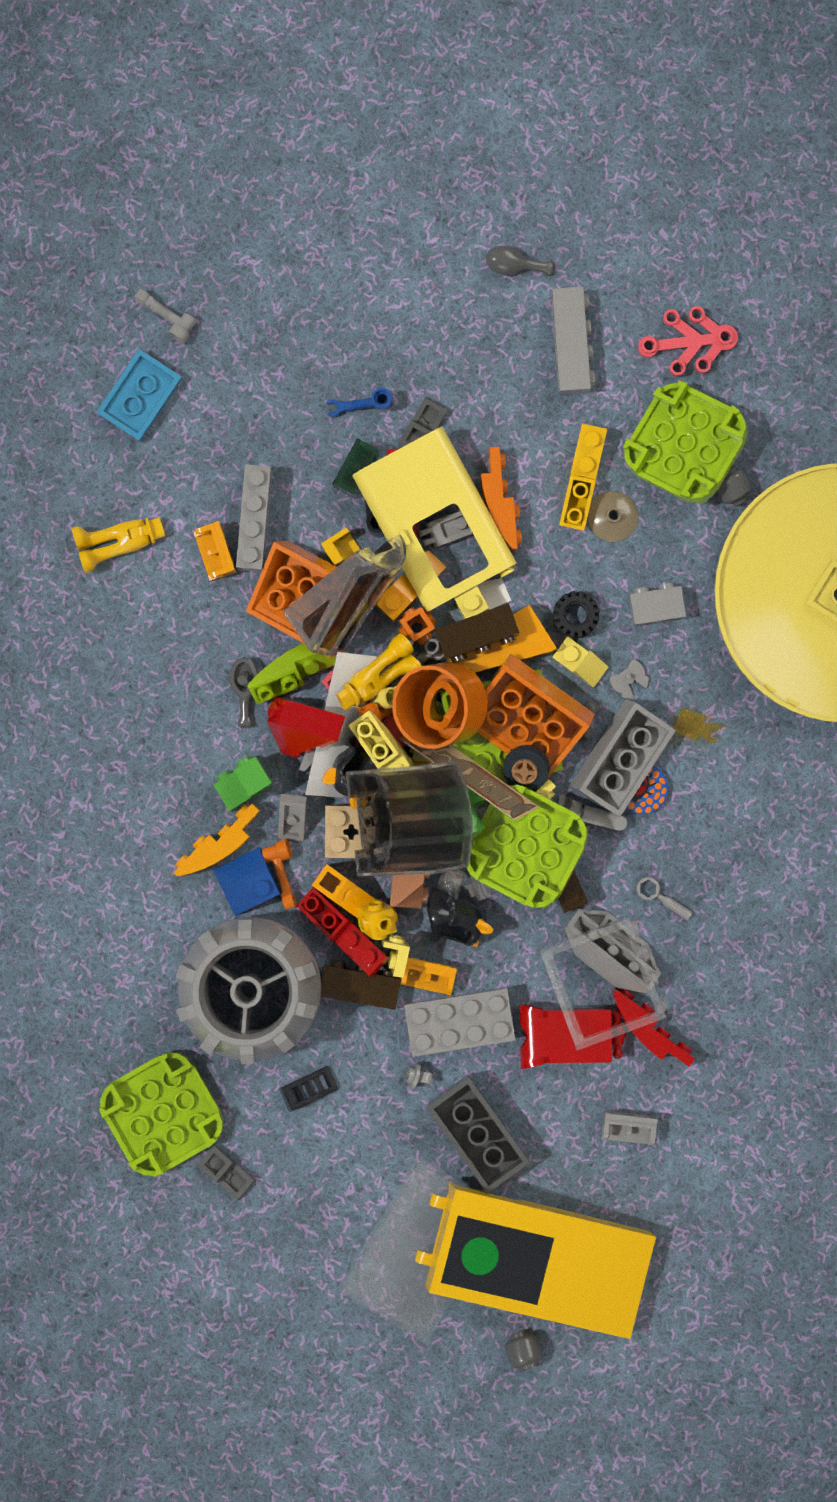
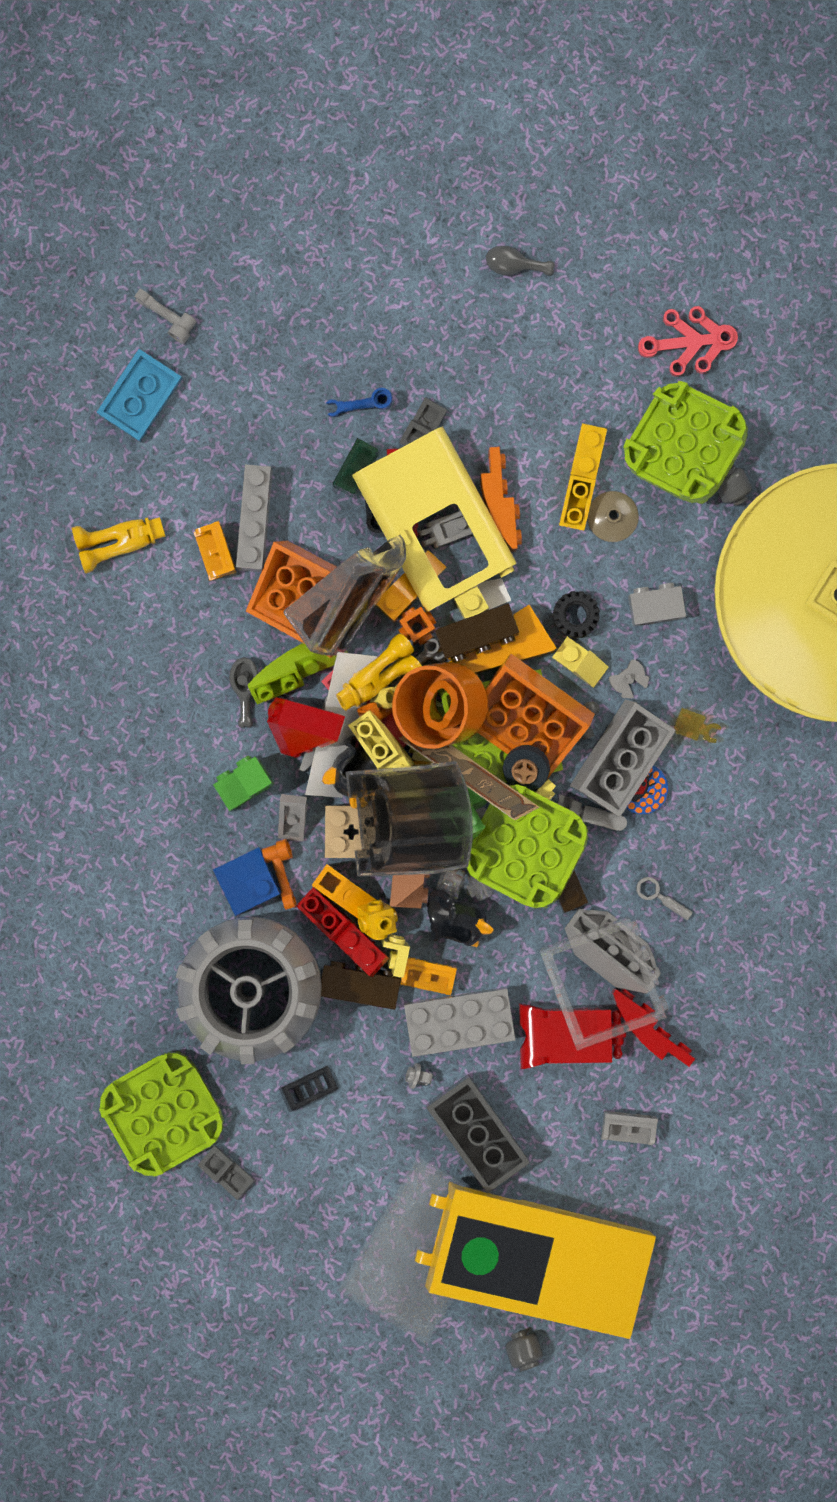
(210, 851): light orange slope -> none
(340, 547): yellow panel -> none
(571, 340): light grey brick -> none

